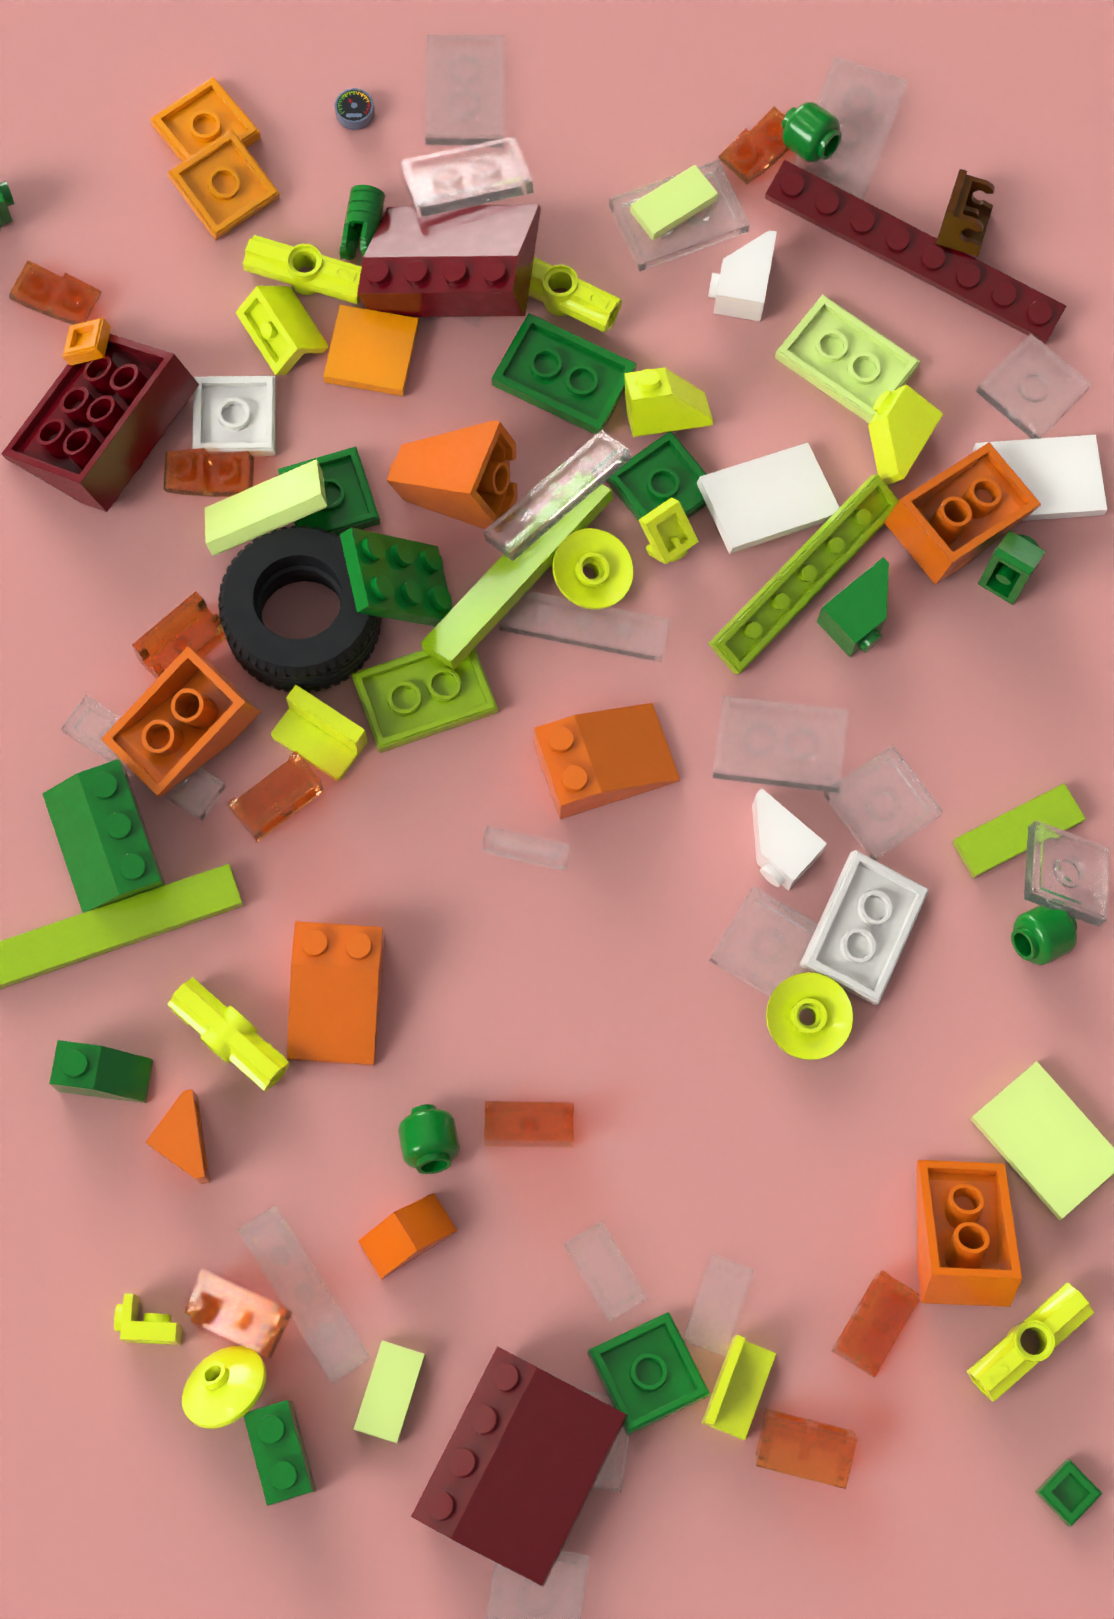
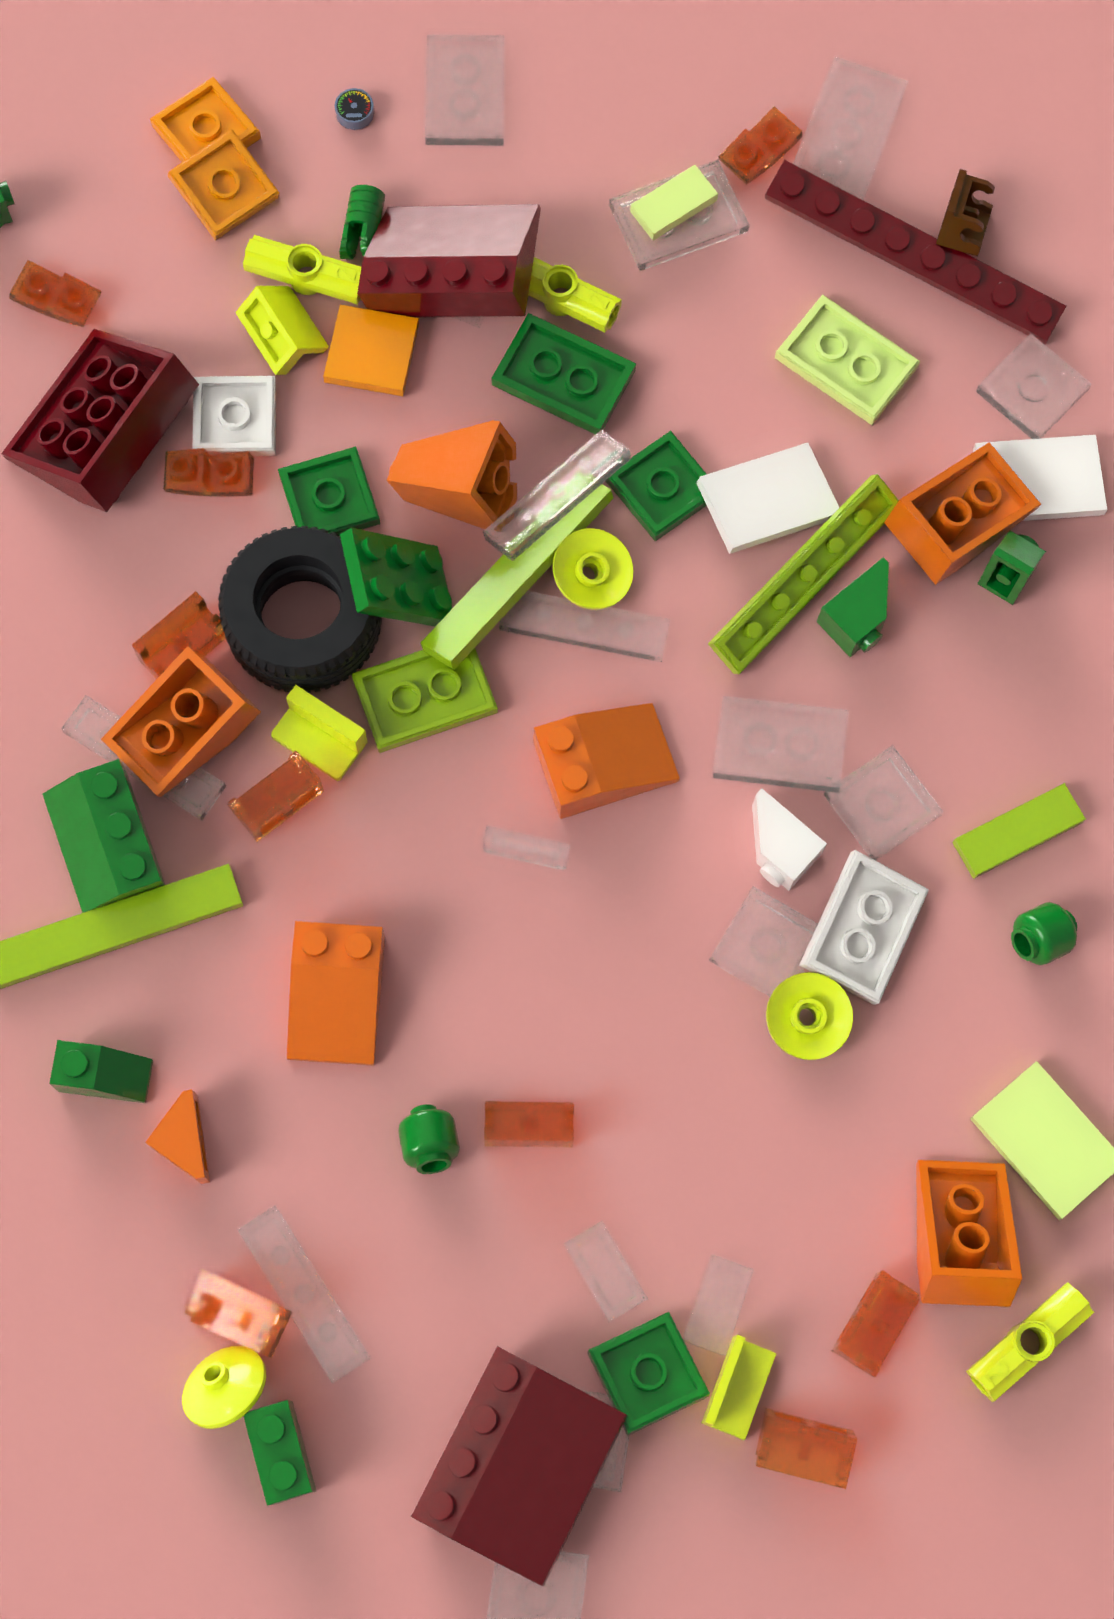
(86, 341): light orange tile -> none
(152, 1330): neon yellow bracket -> none
(228, 1034): neon yellow piece -> none
(264, 507): yellowish green tile -> none
(389, 1392): yellowish green tile -> none
(407, 1235): orange slope -> none
(466, 177): clear tile -> none
(663, 403): neon yellow slope -> none
(668, 532): neon yellow bracket -> none
(744, 279): white slope -> none
(811, 132): green head -> none
(900, 431): neon yellow slope -> none
(1067, 873): clear tile -> none
(1068, 1492): green tile -> none

